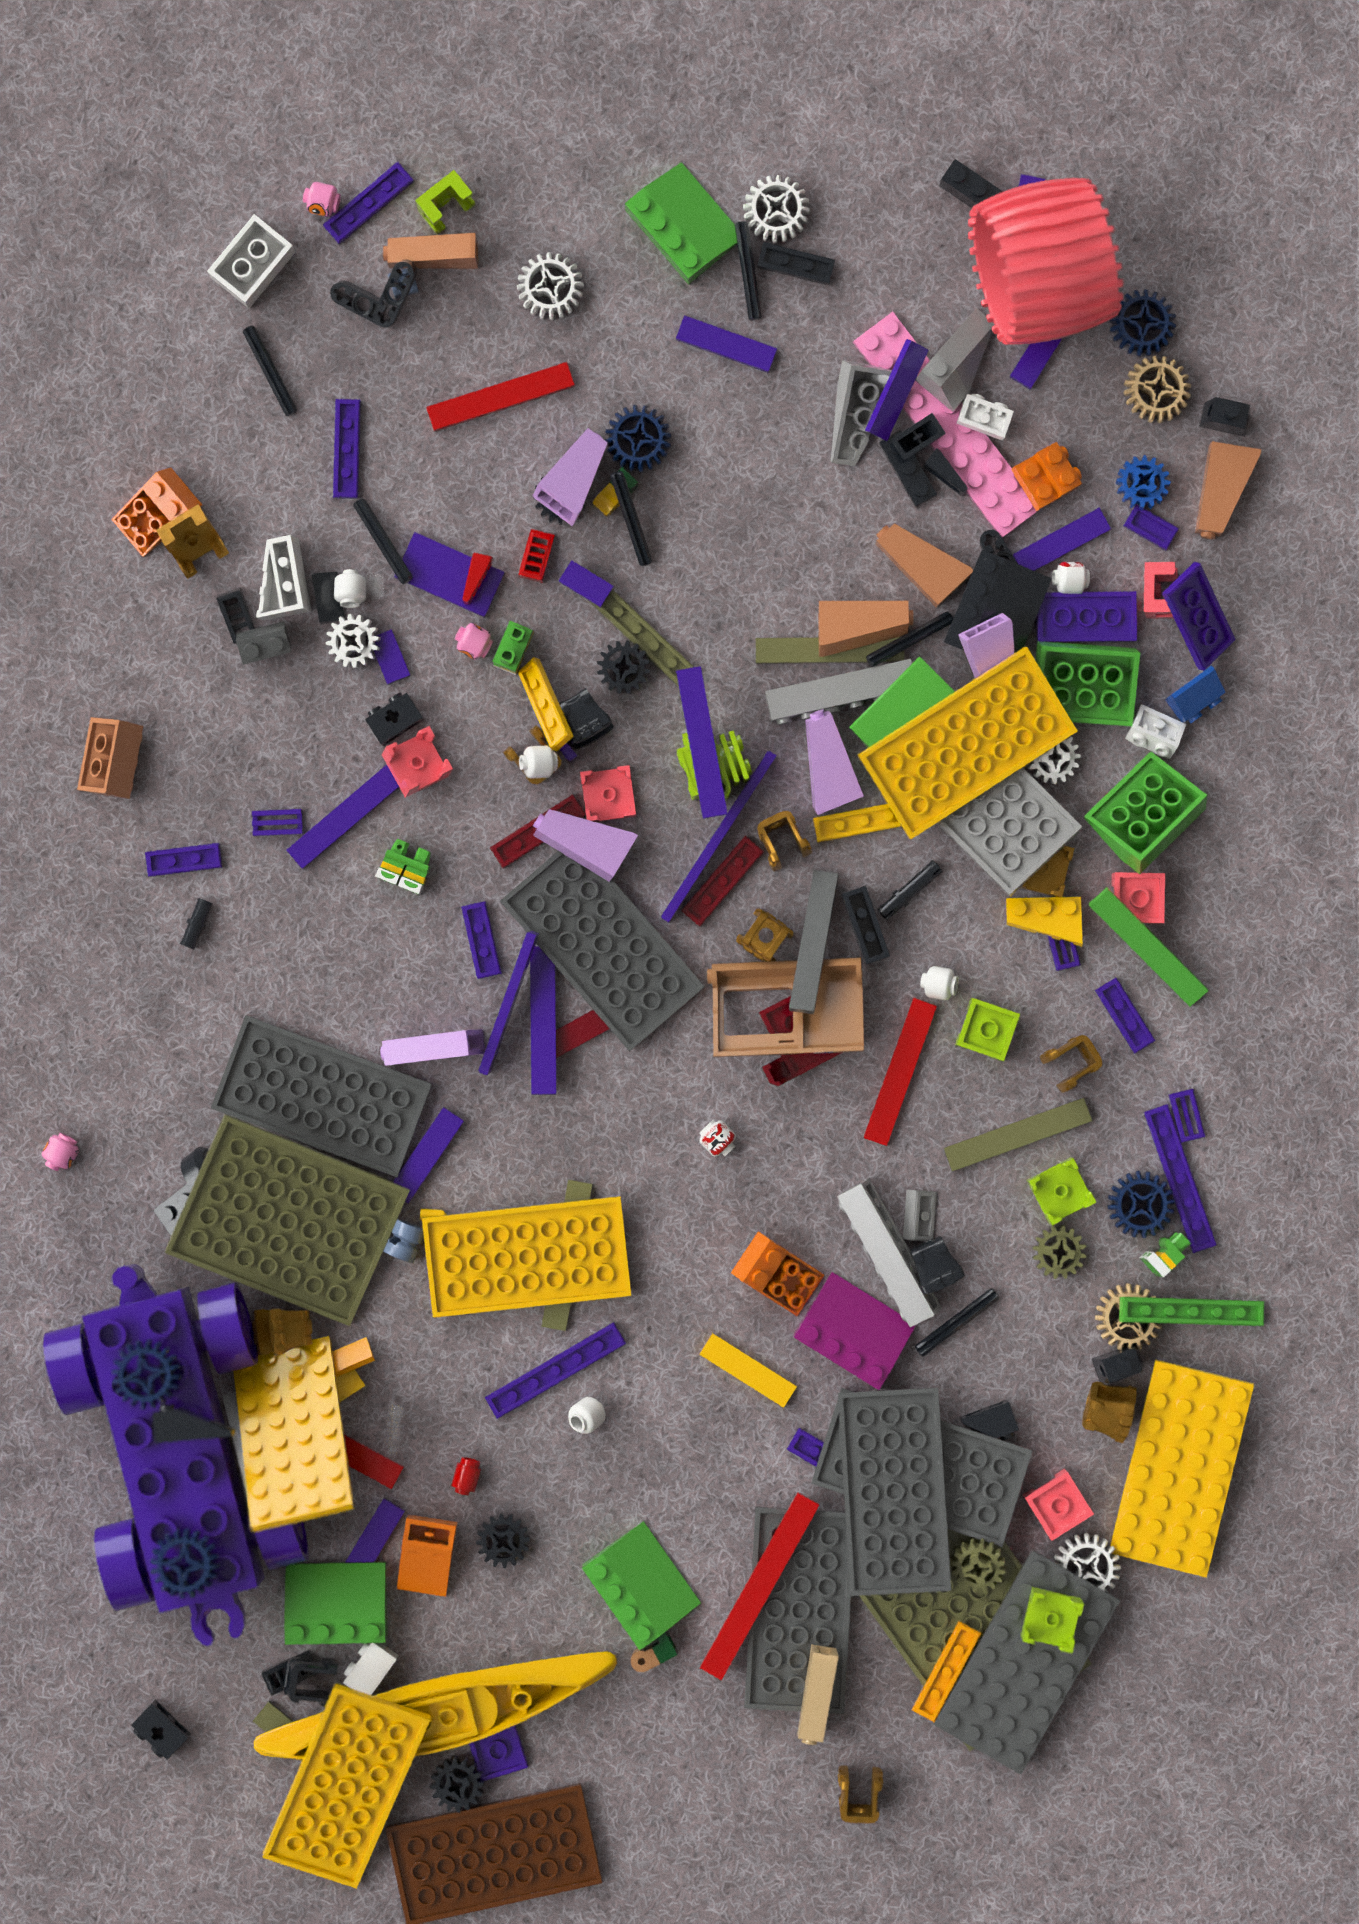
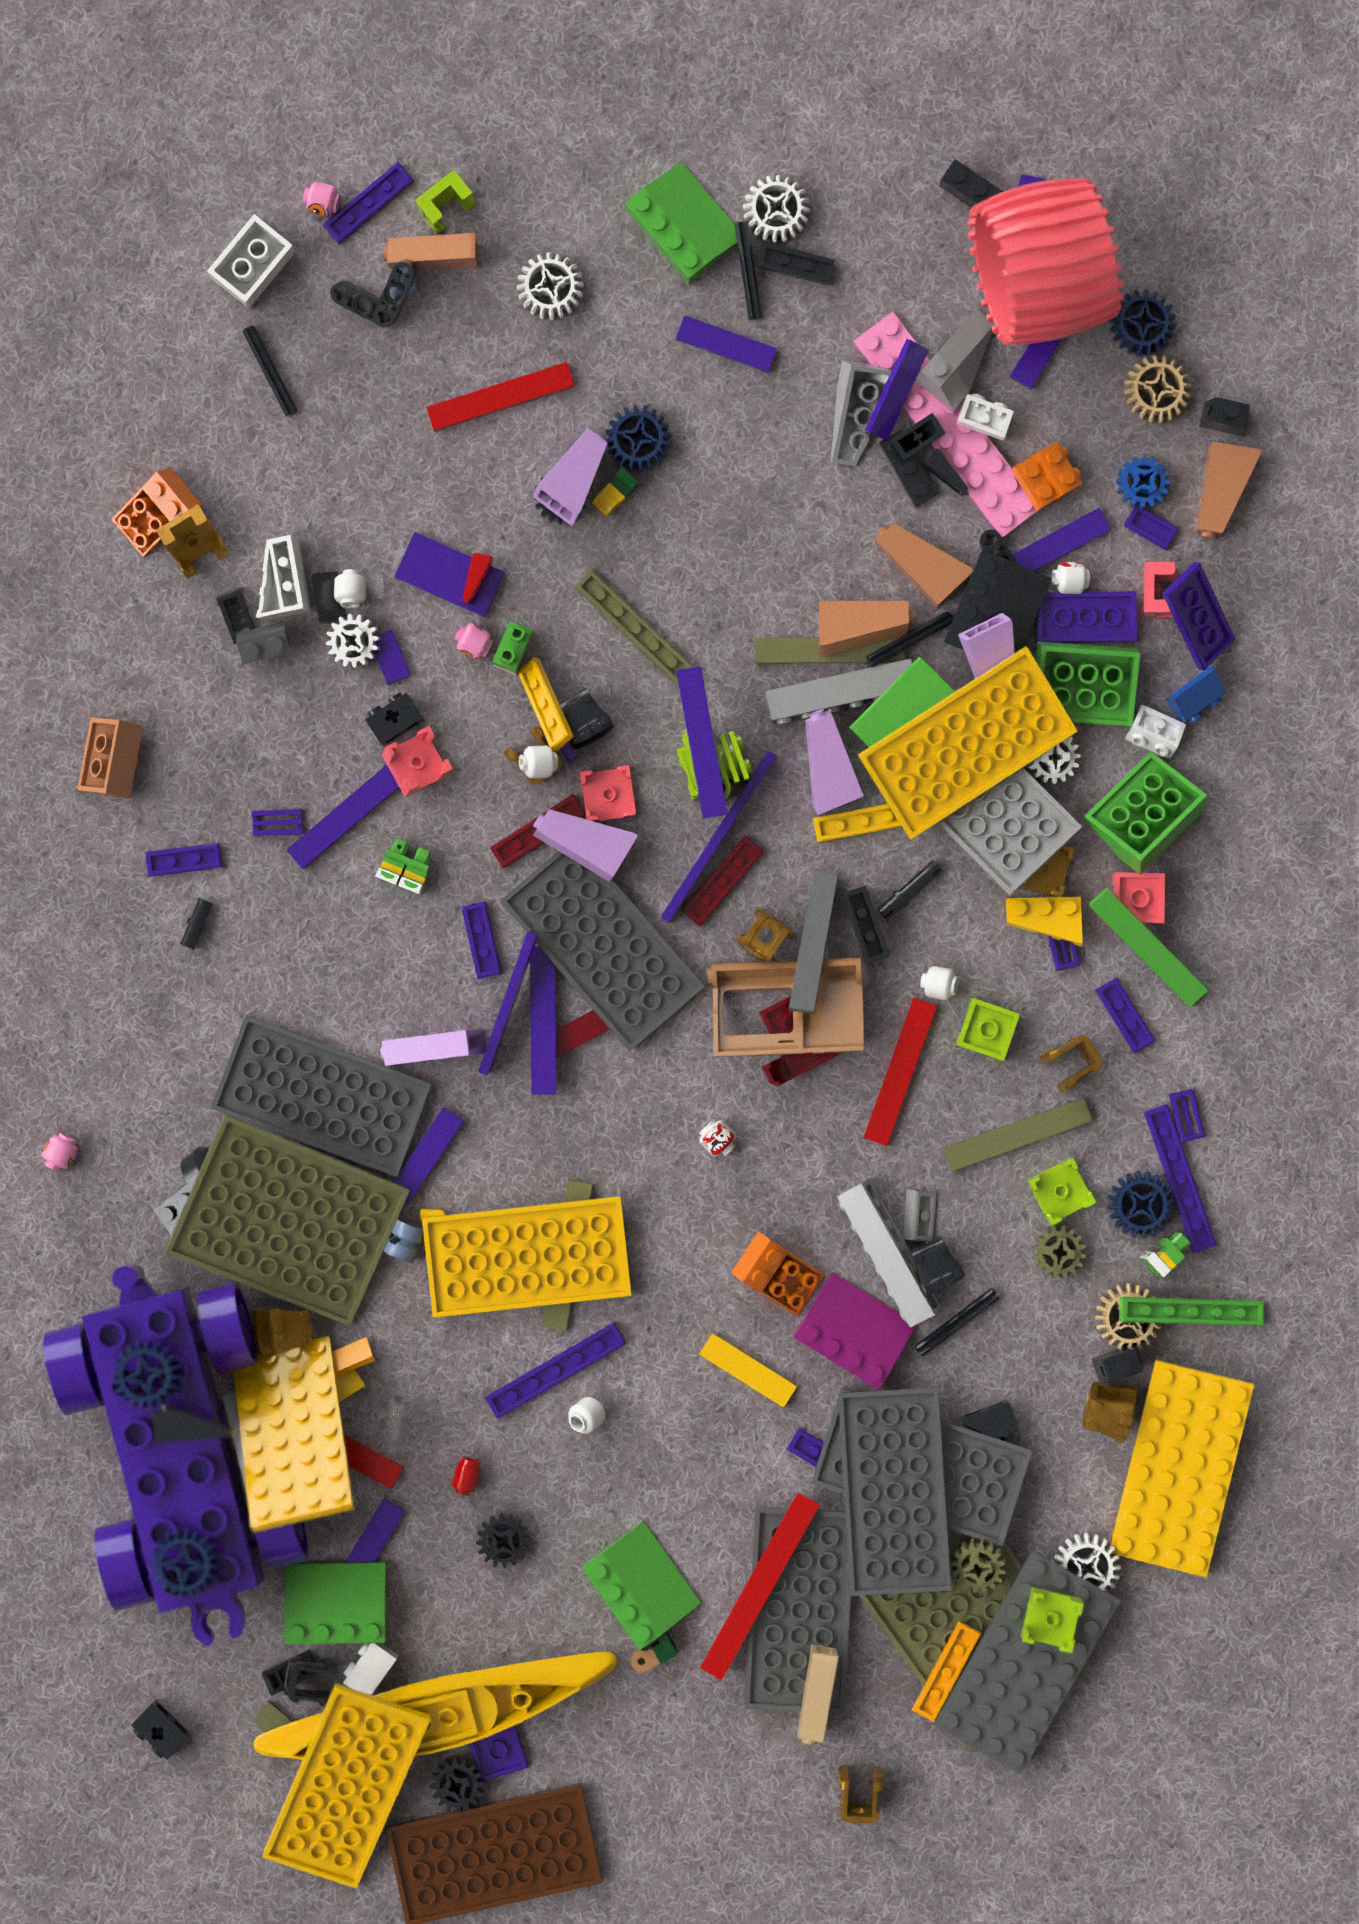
(346, 448): dark purple tile -> none
(383, 541): black axle -> none
(426, 1555): orange slope -> none
(532, 575): red slope -> none
(586, 584): dark purple tile -> none
(626, 655): black gear -> none
(631, 518): black axle -> none
(775, 822): pearl gold piece -> none
(1058, 1505): coral panel -> none

